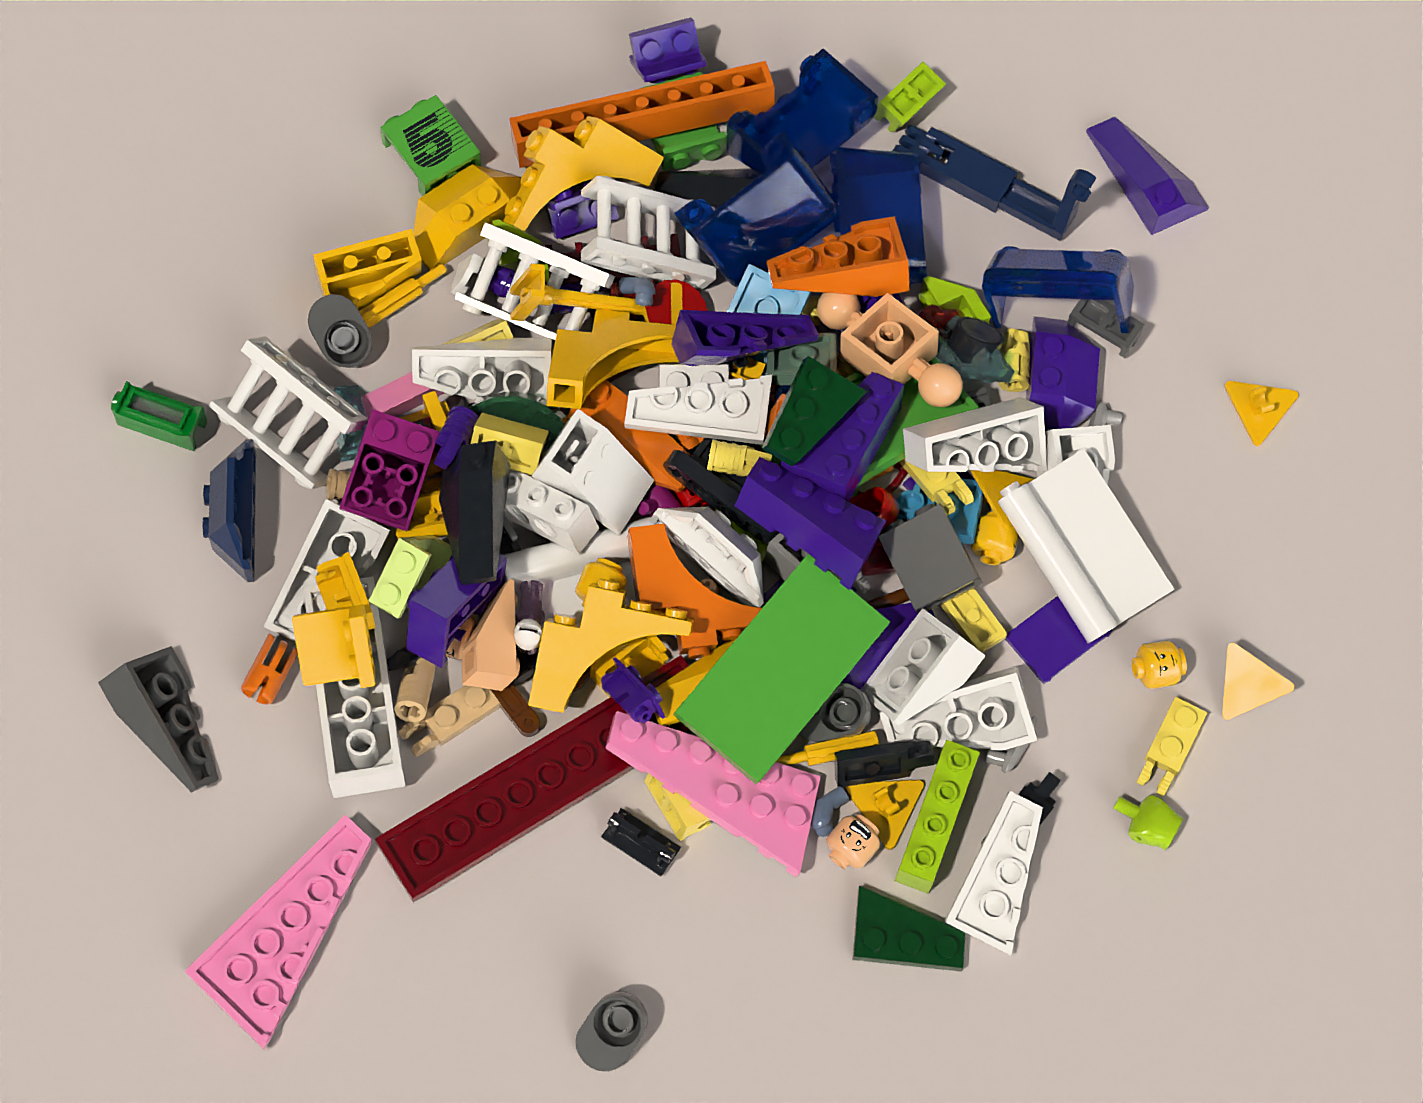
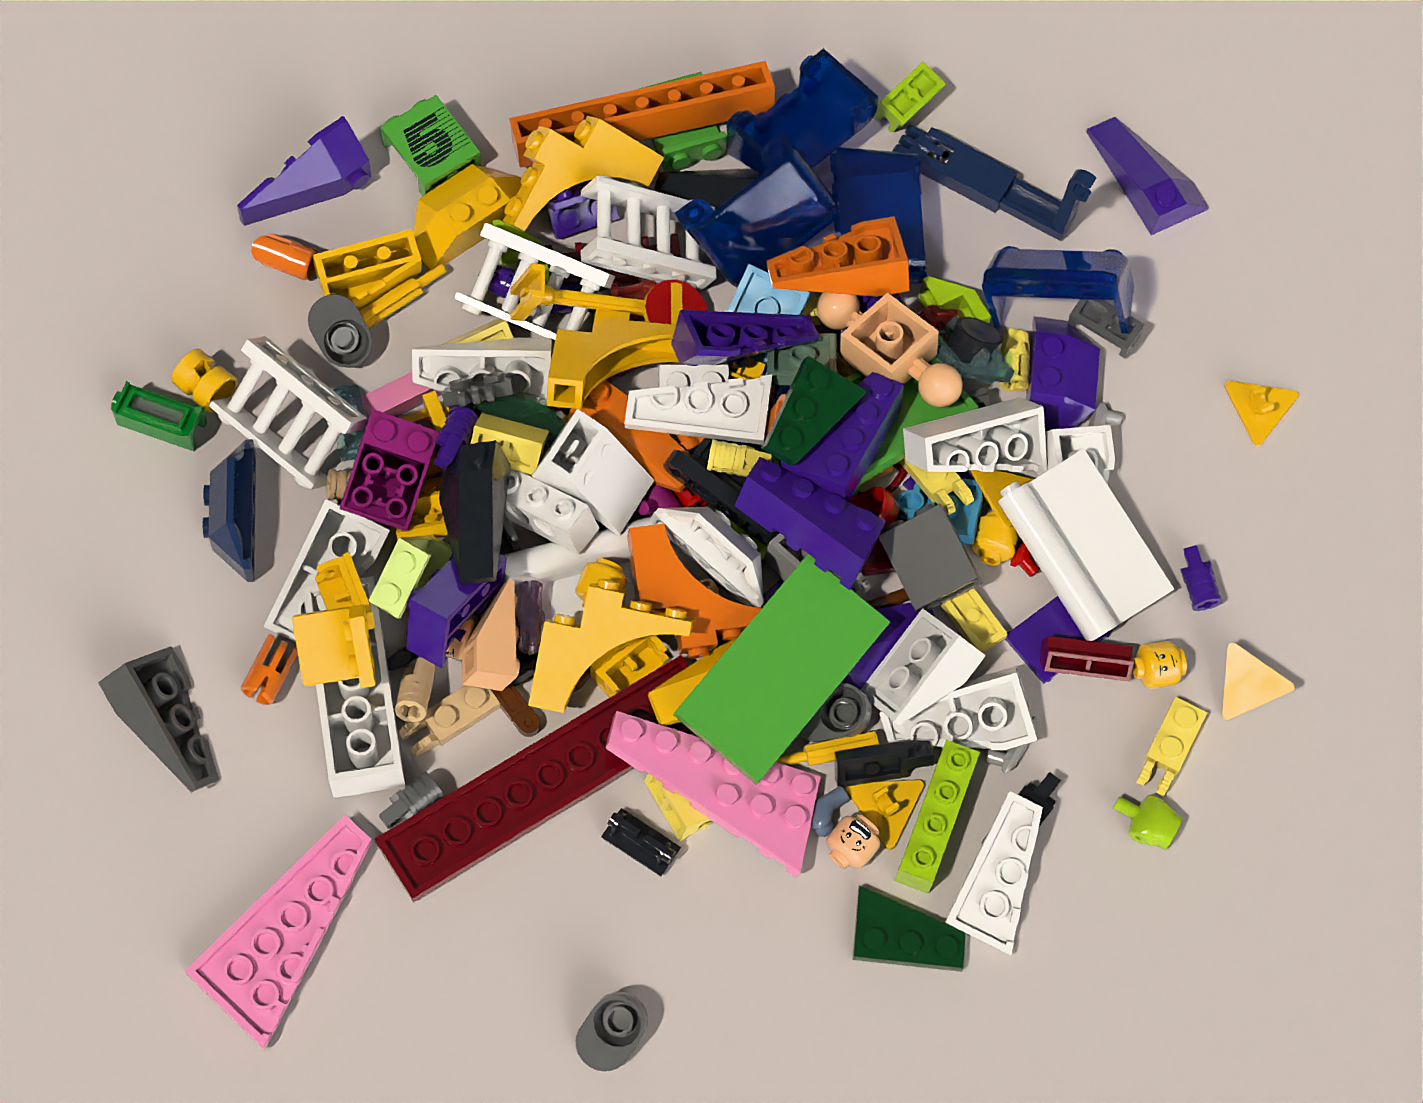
(200, 376): none -> yellow wheel
(284, 255): none -> orange arm
(323, 172): none -> dark purple wedge
(411, 800): none -> dark grey hinge
(464, 270): white tile -> none
(464, 392): none -> dark grey hinge
(526, 639): white hinge -> none
(641, 287): sand blue arm -> none
(641, 699): dark purple hinge -> none
(666, 51): dark purple bracket -> none
(1023, 559): none -> red bar
(1086, 658): none -> dark red piece
(1200, 581): none -> dark purple hinge

